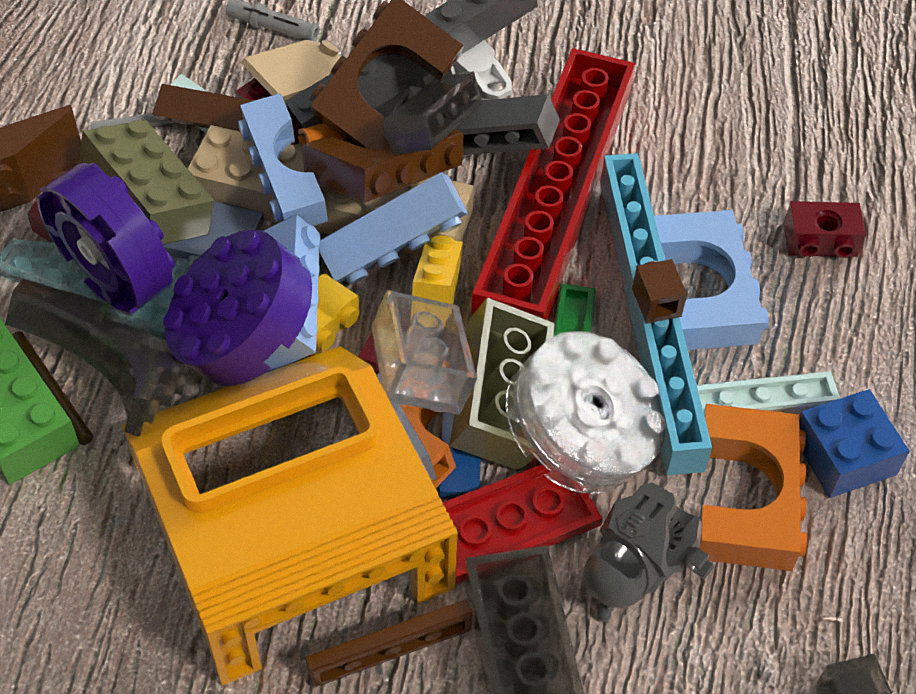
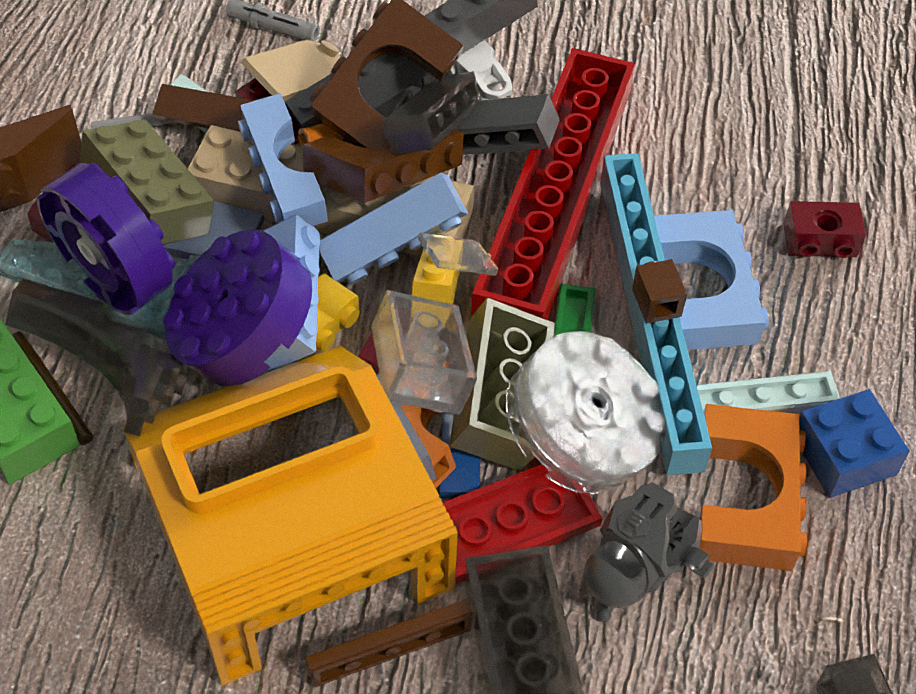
(457, 254): none -> clear piece

